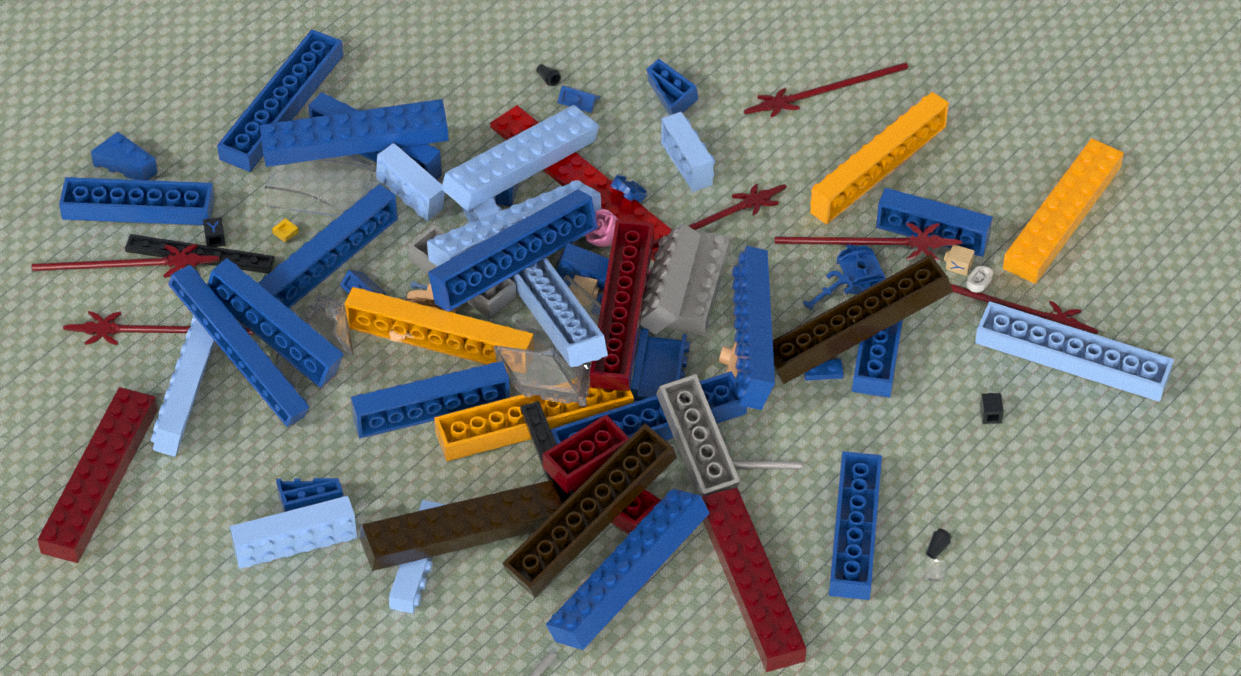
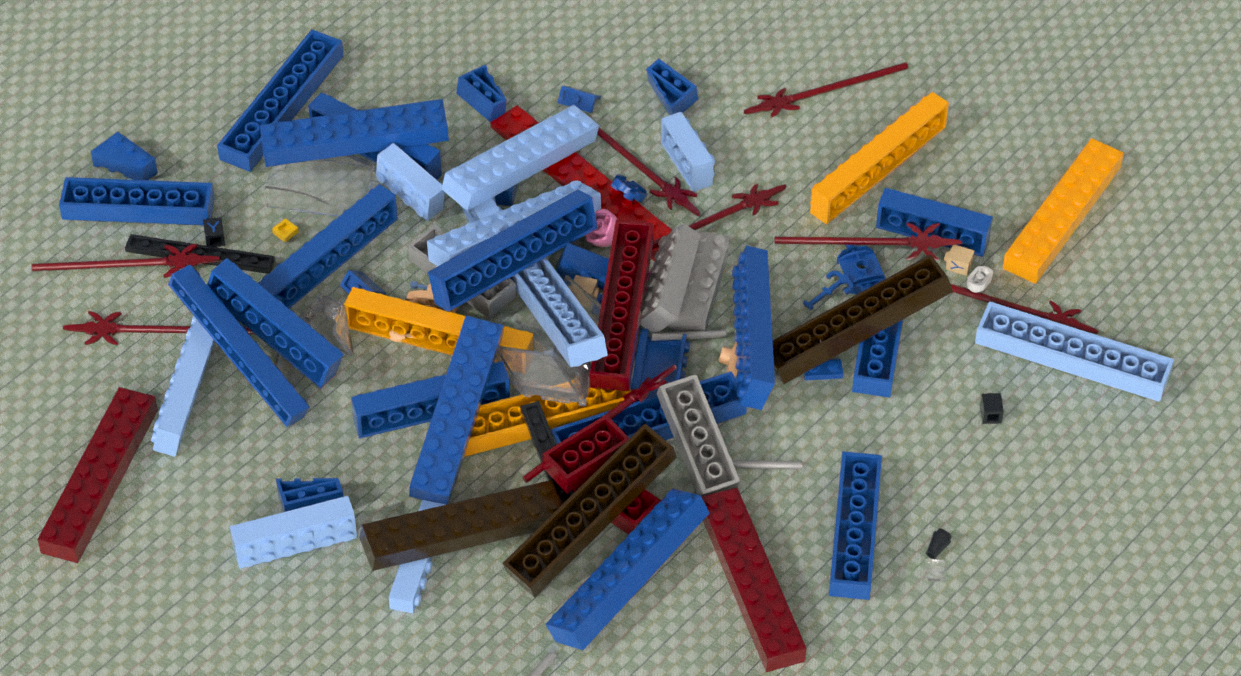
(456, 411): none -> blue brick
(482, 93): none -> blue wedge
(549, 75): black cone -> none
(630, 398): none -> dark red piece
(672, 193): none -> dark red piece
(690, 335): none -> light grey bar

